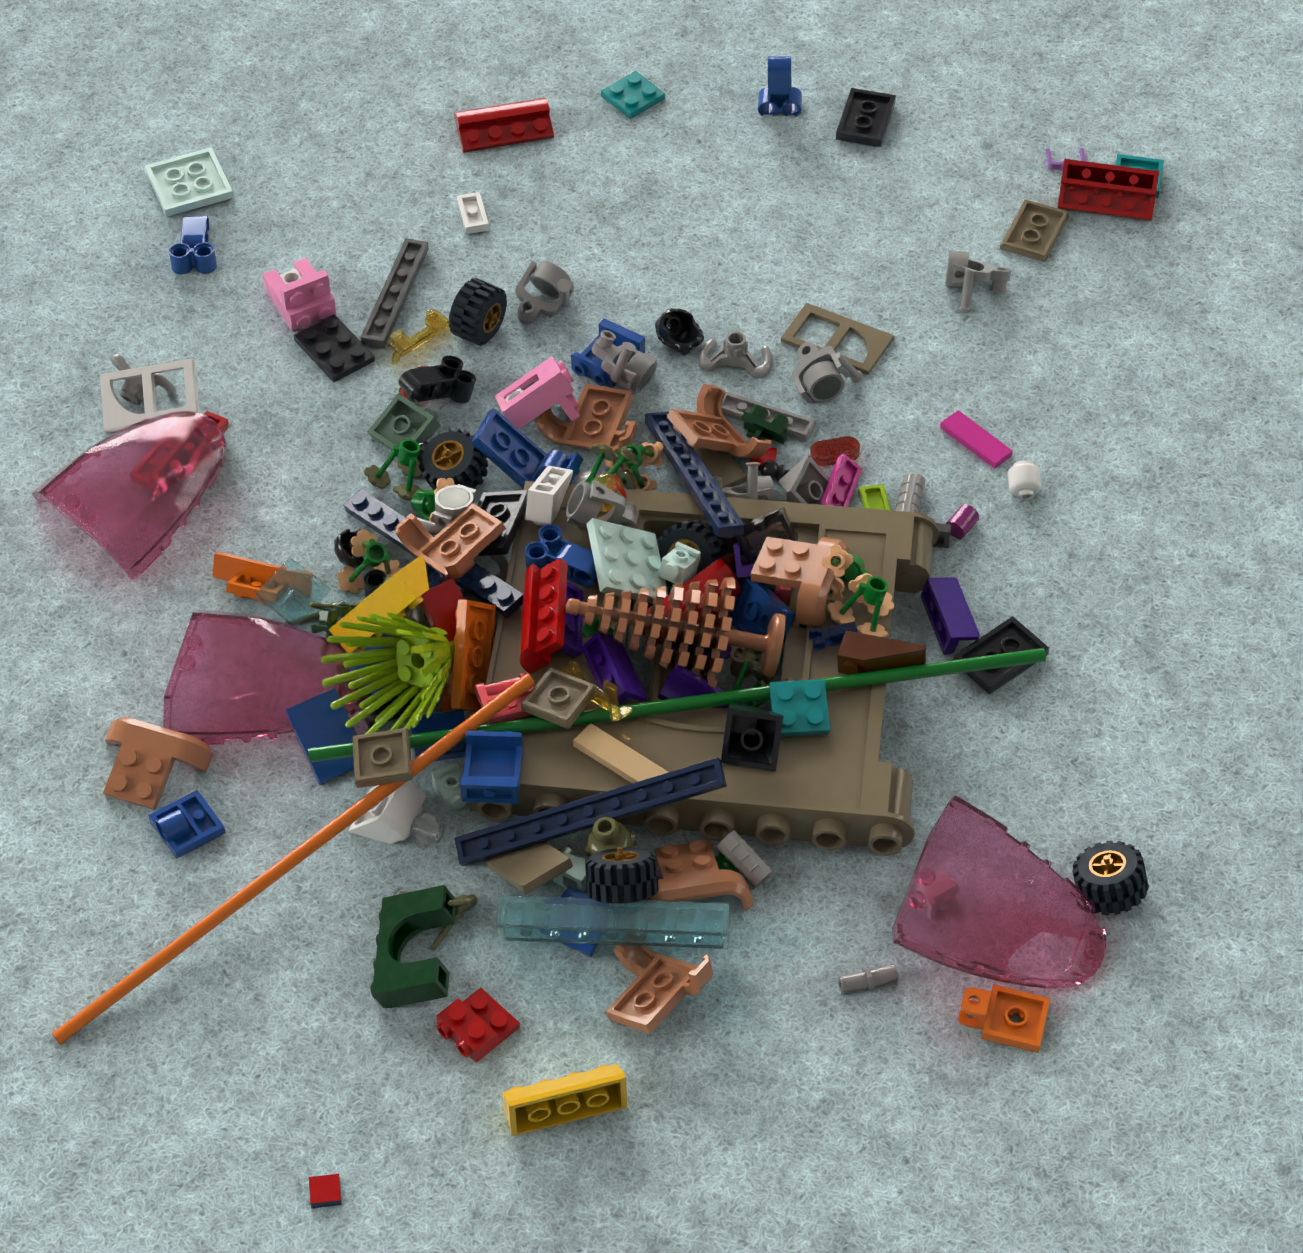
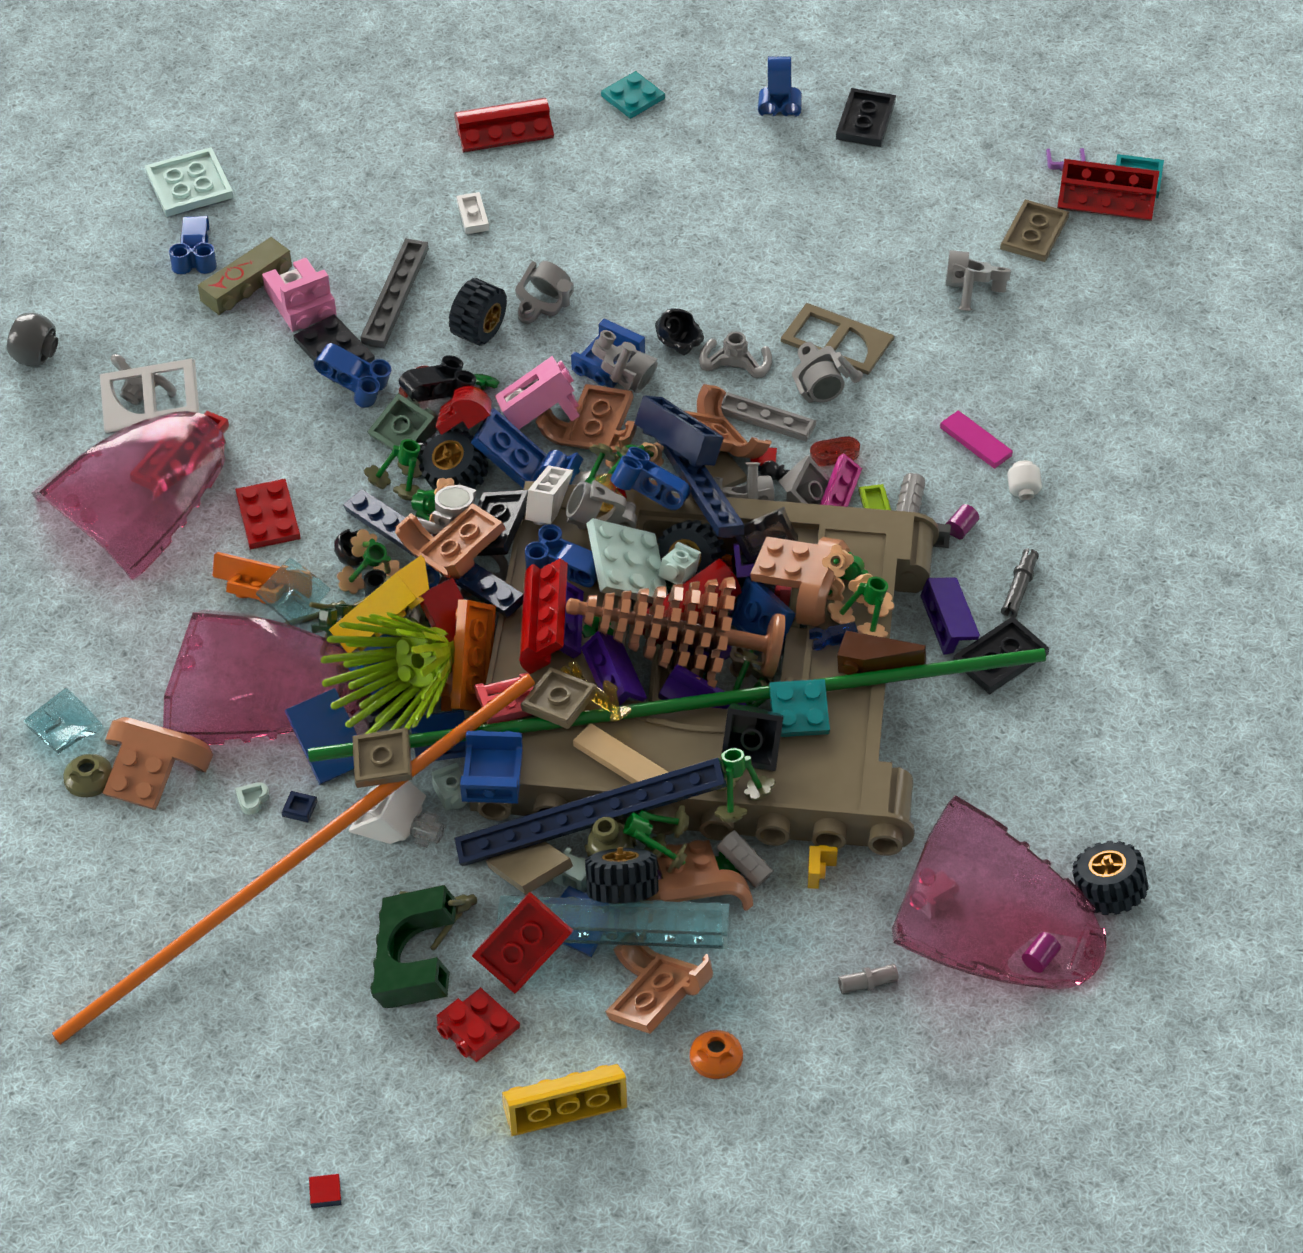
(32, 339): none -> dark grey wheel
(63, 721): none -> clear light blue plate
(87, 783): none -> olive piece
(187, 824): blue plate -> none
(243, 275): none -> olive brick
(251, 797): none -> light aqua tile
(267, 514): none -> red plate
(299, 806): none -> dark blue tile
(354, 373): none -> blue piece
(403, 344): clear yellow piece -> none
(467, 405): none -> red brick
(486, 380): none -> green plant
(522, 942): none -> red plate
(634, 473): none -> blue piece
(640, 829): none -> plant
(678, 431): none -> dark blue brick
(714, 1064): none -> orange piece
(734, 765): none -> plant
(762, 429): dark green hips -> none
(819, 858): none -> yellow bracket
(993, 1014): orange plate -> none
(1022, 576): none -> dark grey pin
(1041, 952): none -> magenta piece

